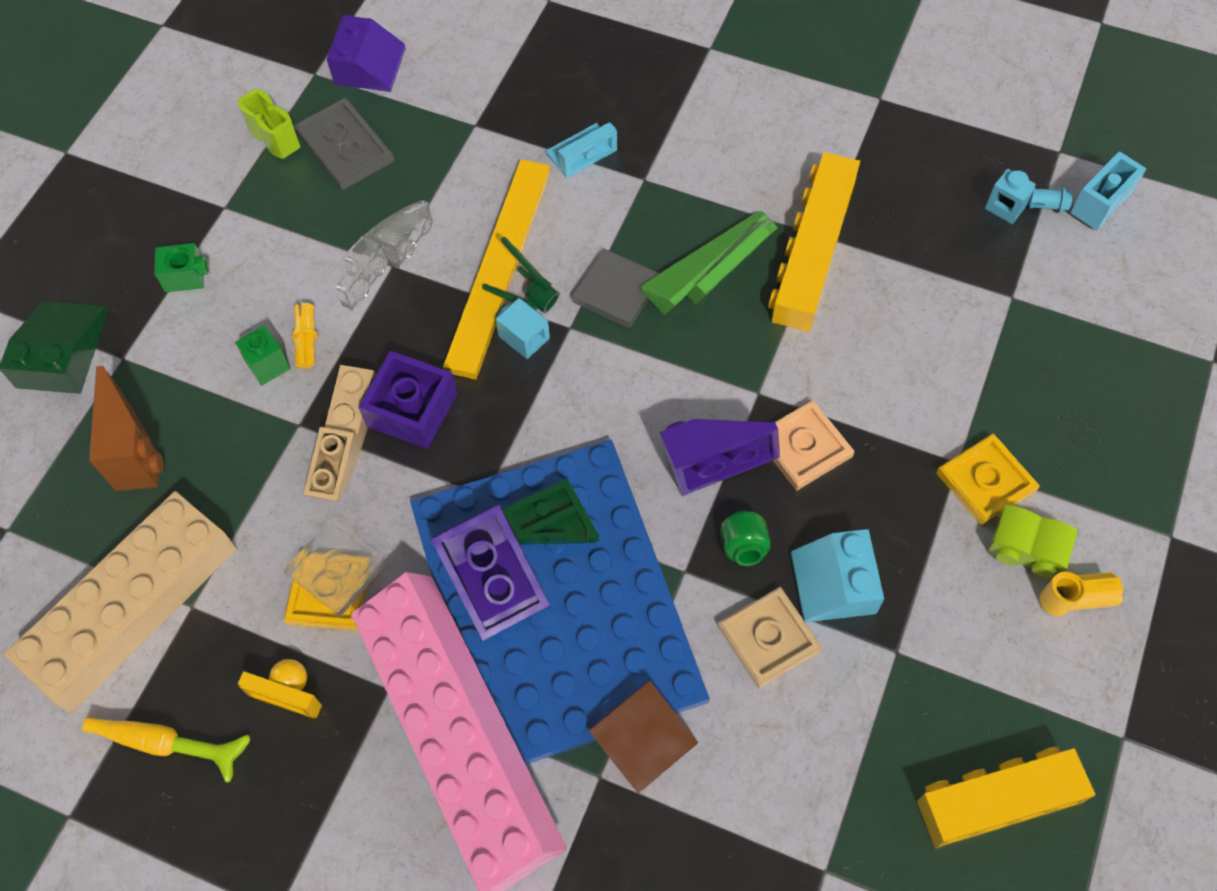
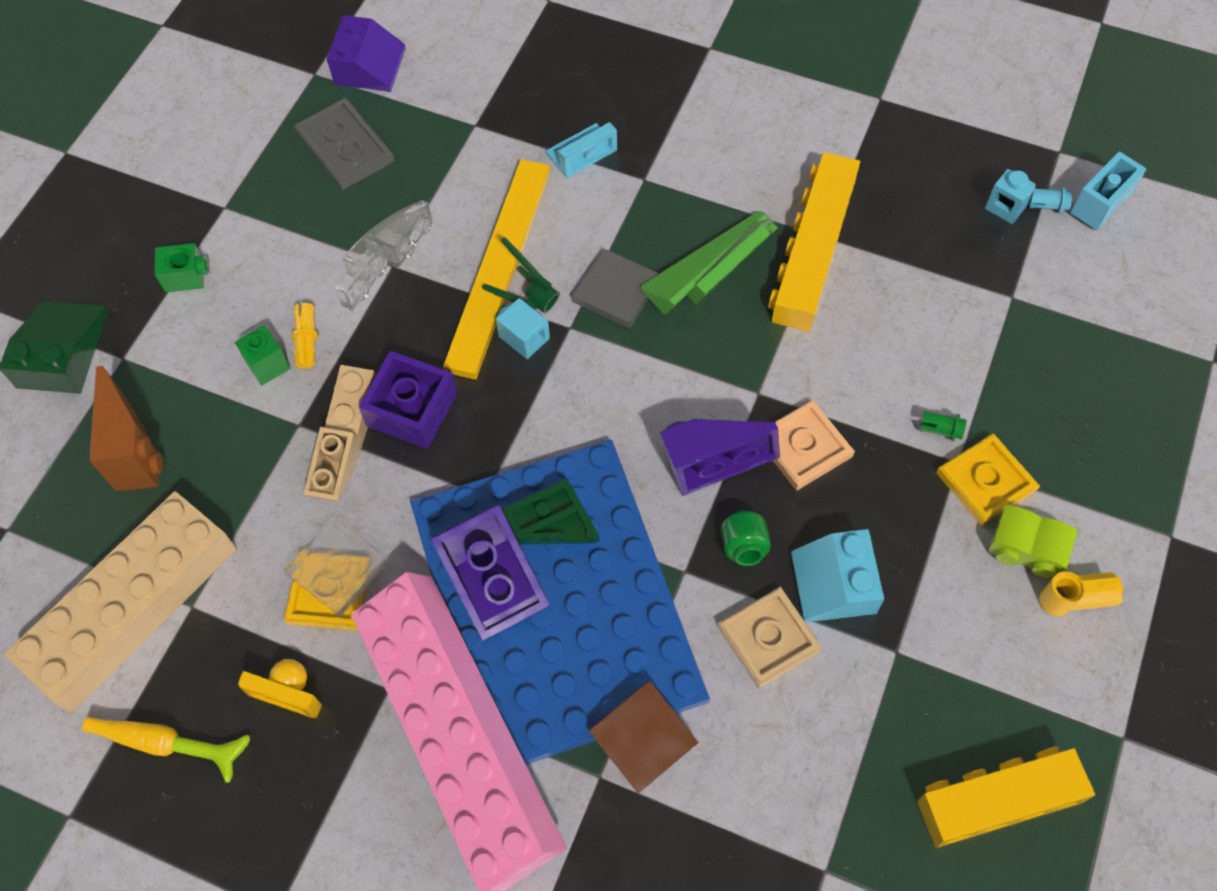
(269, 123): lime brick -> none
(943, 425): none -> green pin

